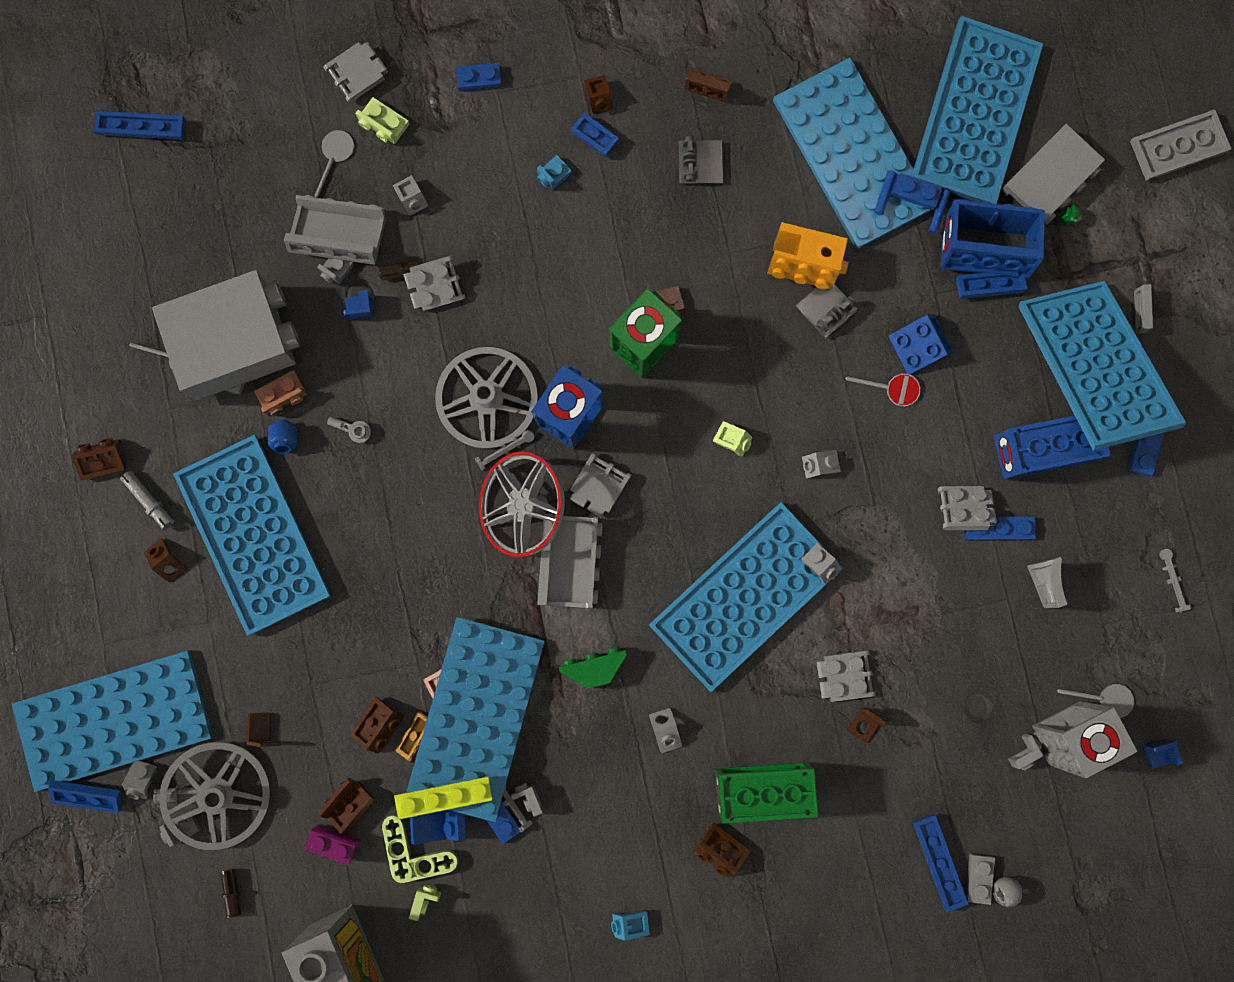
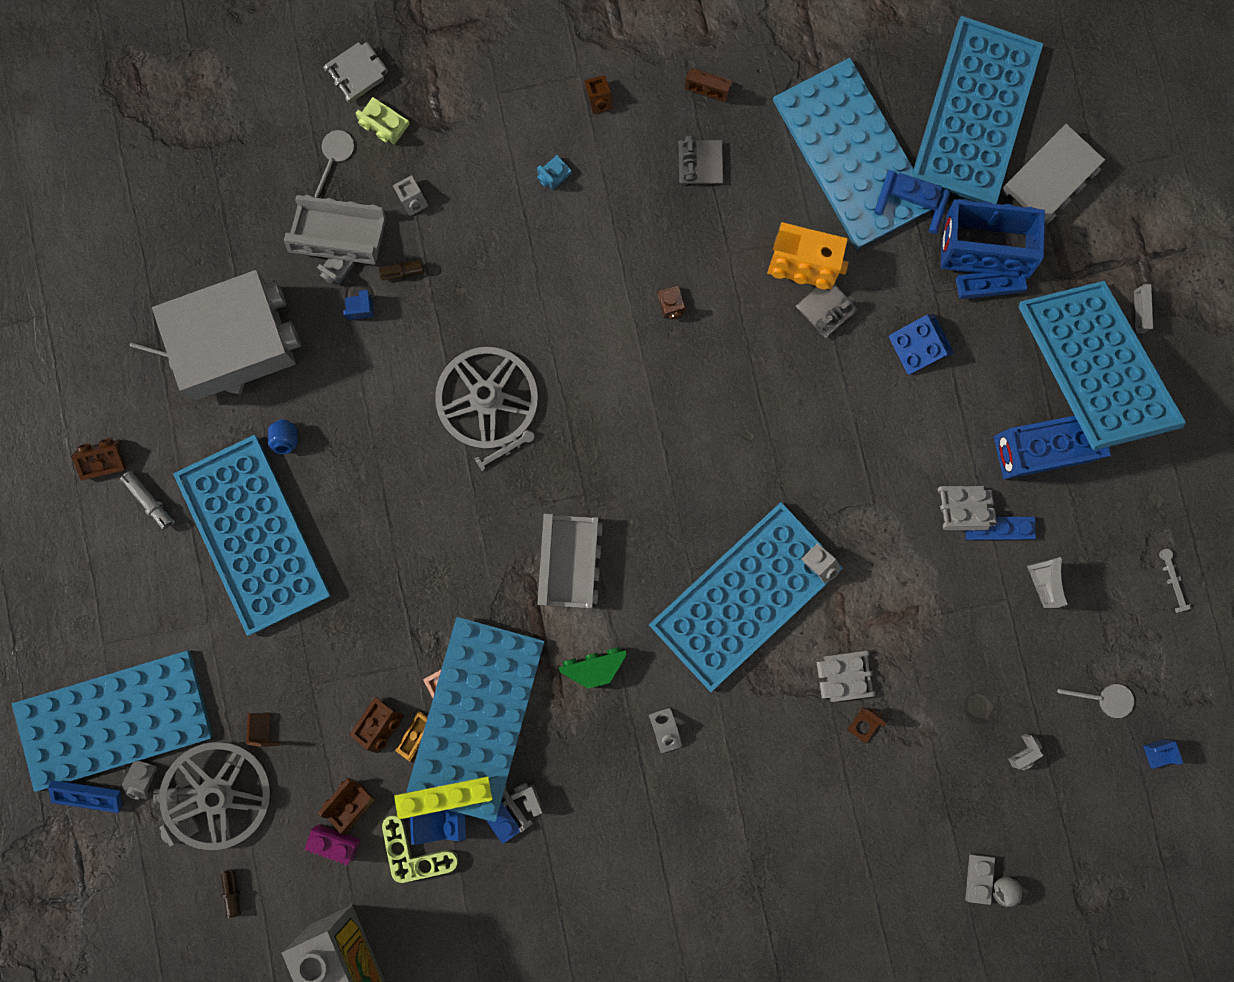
(139, 125): blue plate -> none
(159, 557): reddish brown bracket -> none
(281, 393): nougat bracket -> none
(358, 431): light grey plate -> none
(420, 904): yellowish green bracket -> none
(433, 284): light grey plate -> none
(478, 76): blue plate -> none
(522, 504): light grey wheel -> none
(568, 406): blue hose -> none
(594, 135): blue plate -> none
(598, 486): light grey plate -> none
(630, 925): dark azure bracket -> none
(645, 332): green hose -> none
(721, 851): reddish brown bracket -> none
(733, 438): yellowish green bracket -> none
(766, 792): green hose -> none
(821, 463): light grey bracket -> none
(901, 389): piece -> none
(940, 863): blue plate -> none
(1070, 215): green plate -> none
(1084, 739): light grey hose -> none
(1145, 455): blue plate -> none
(1180, 145): light grey plate -> none

